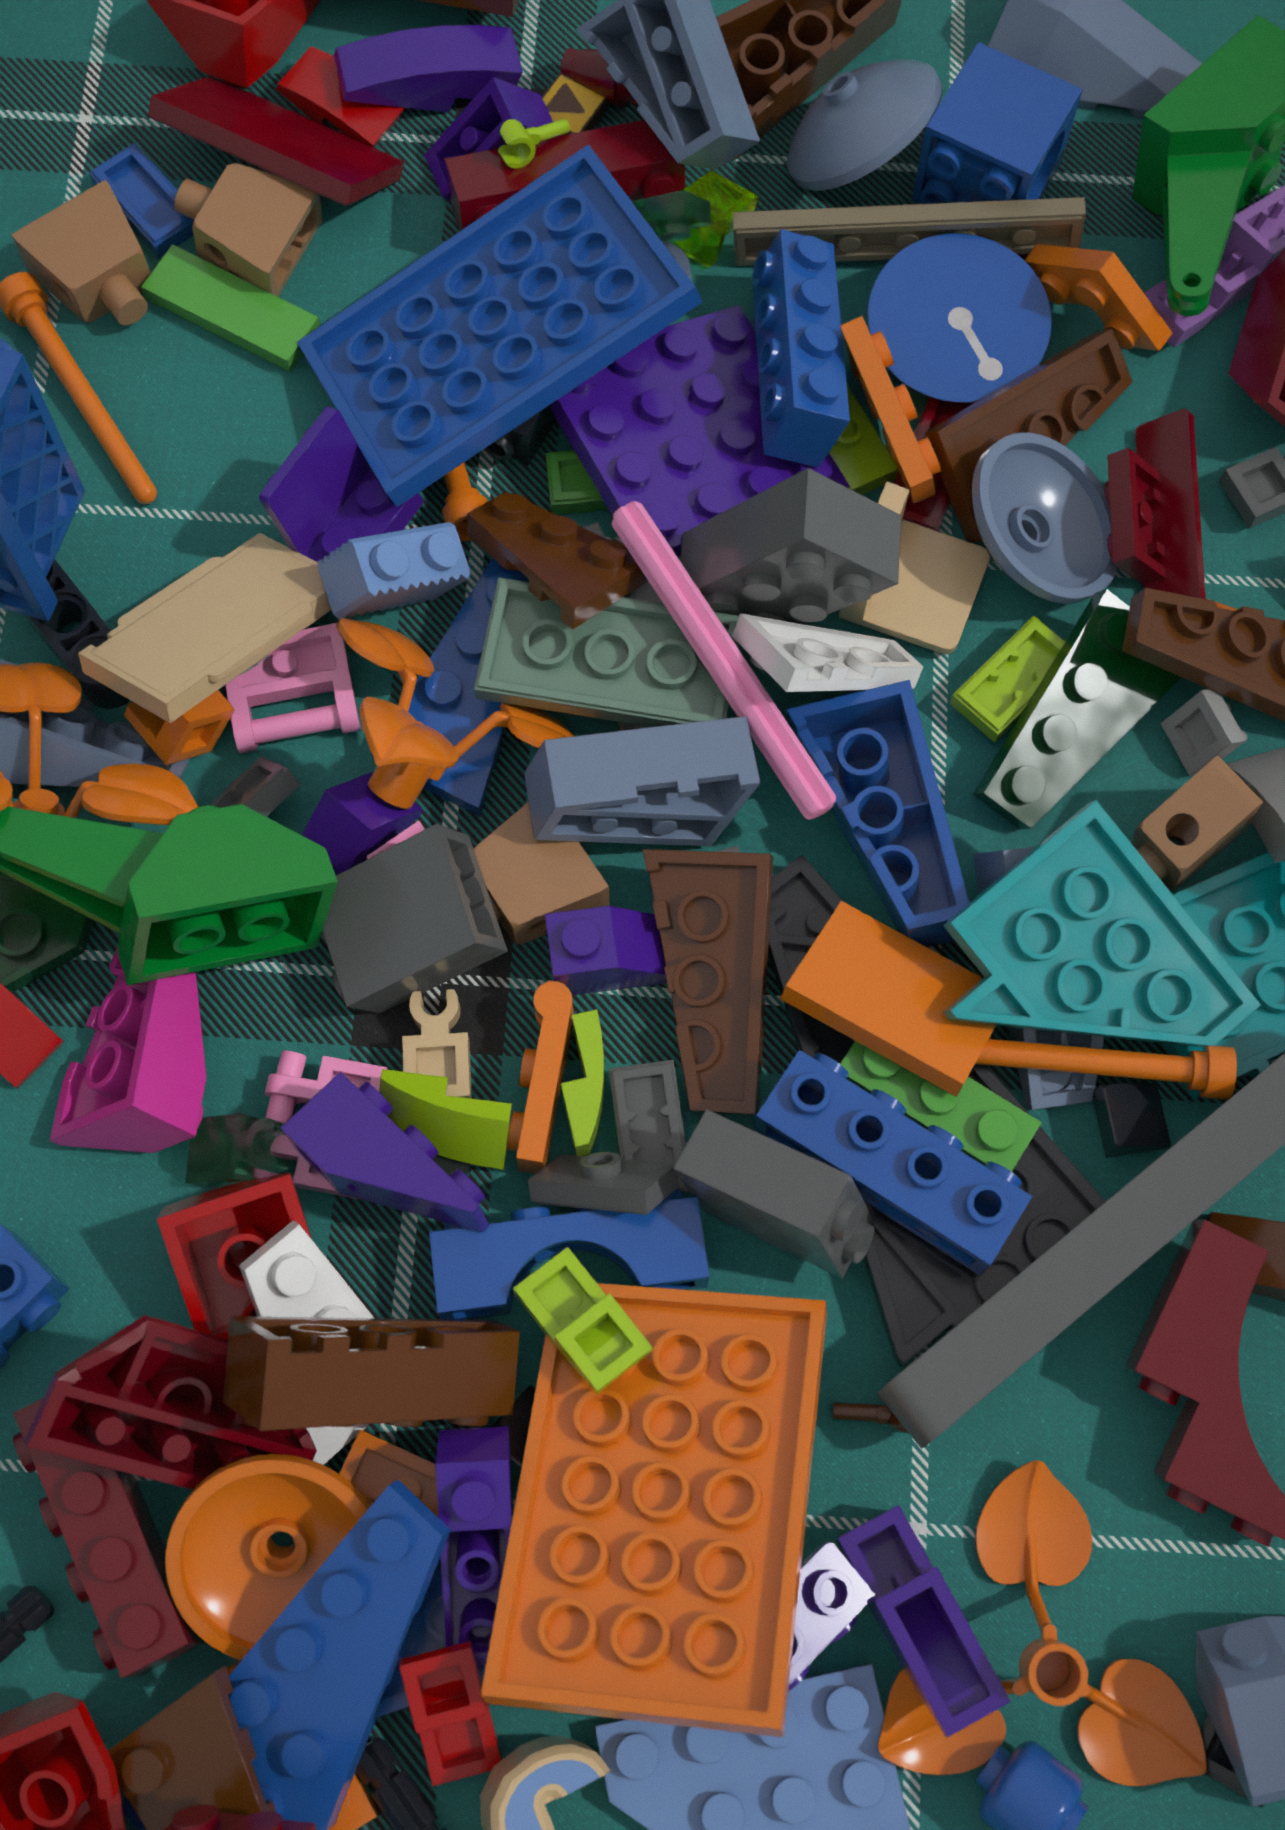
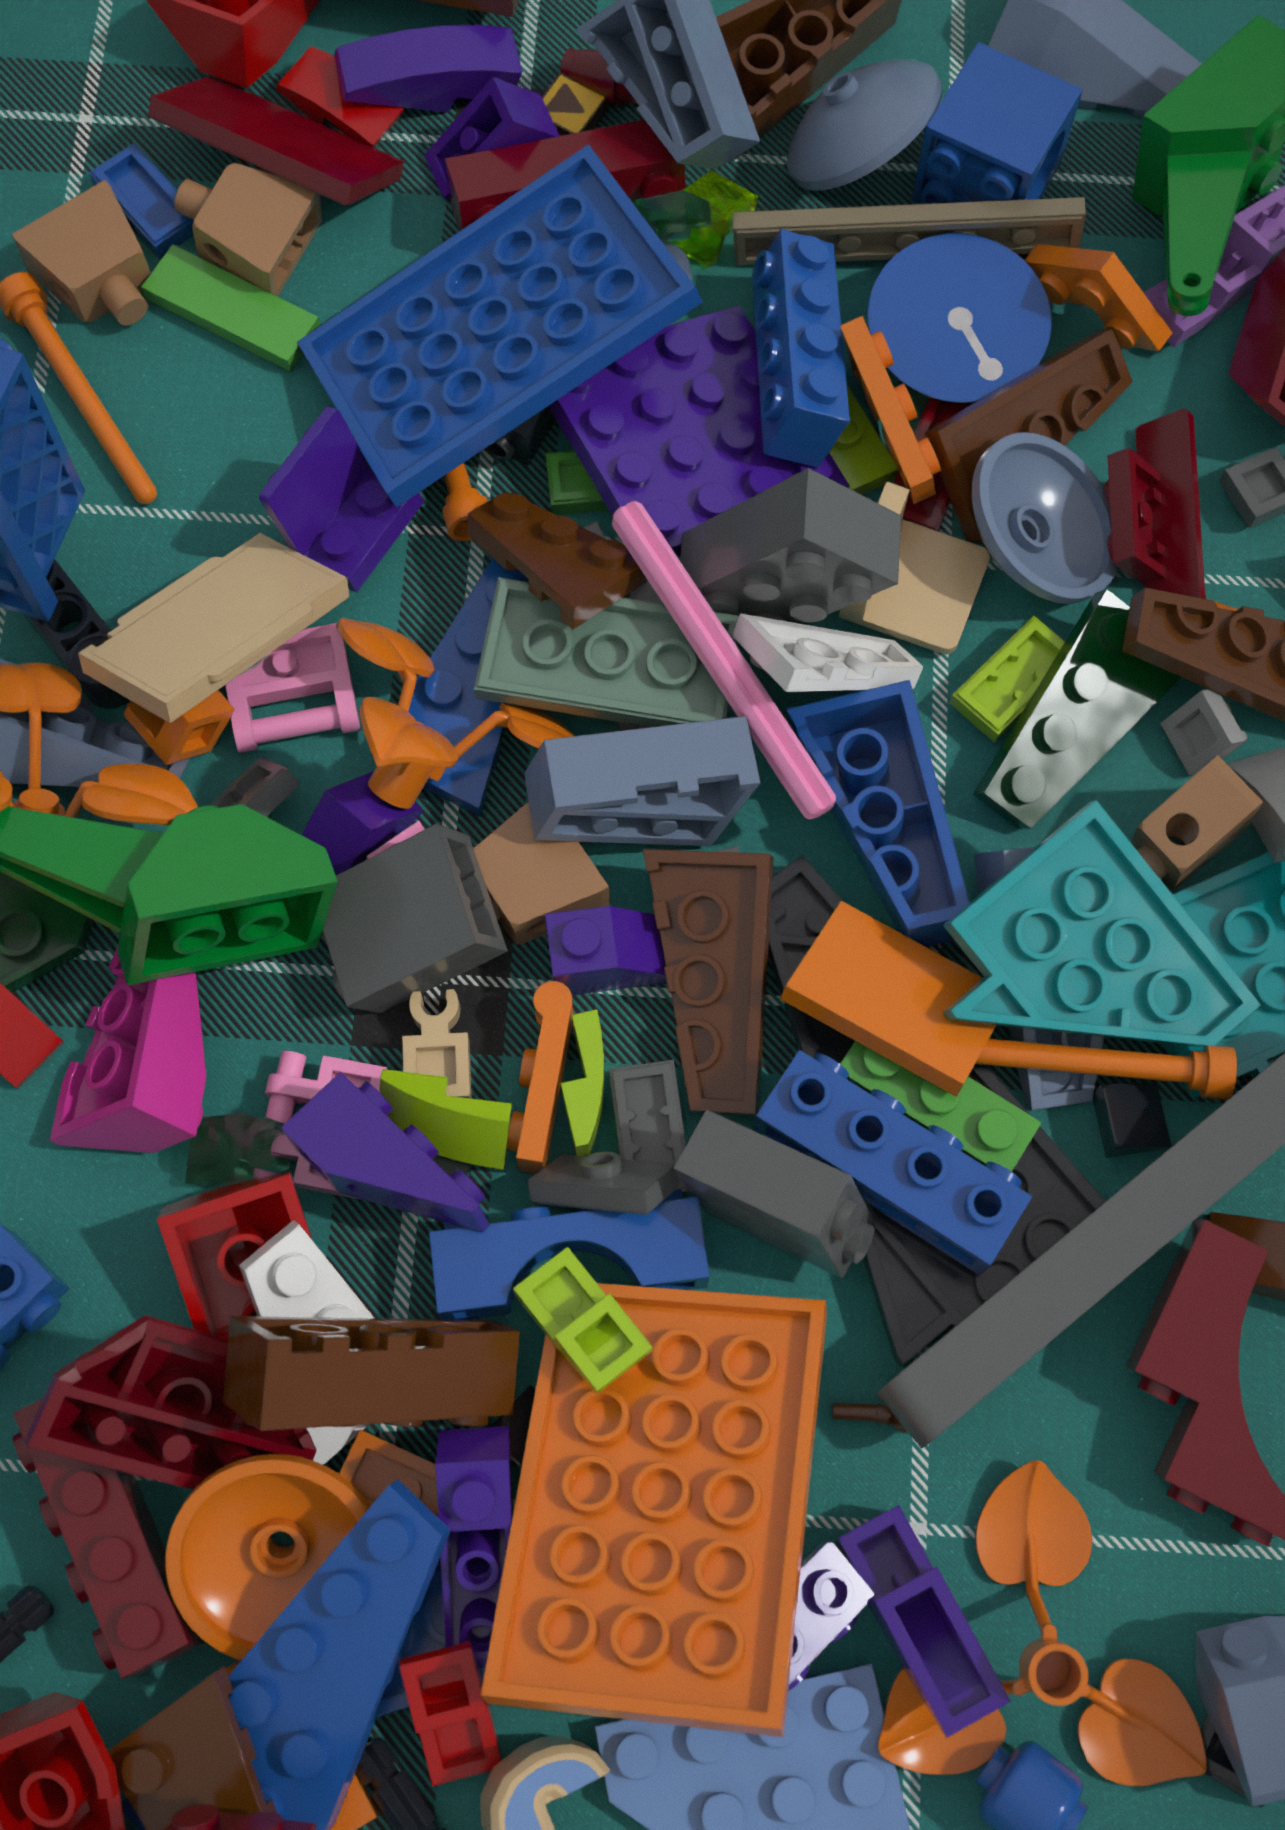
(393, 569): medium blue brick -> none
(522, 141): lime hand -> none

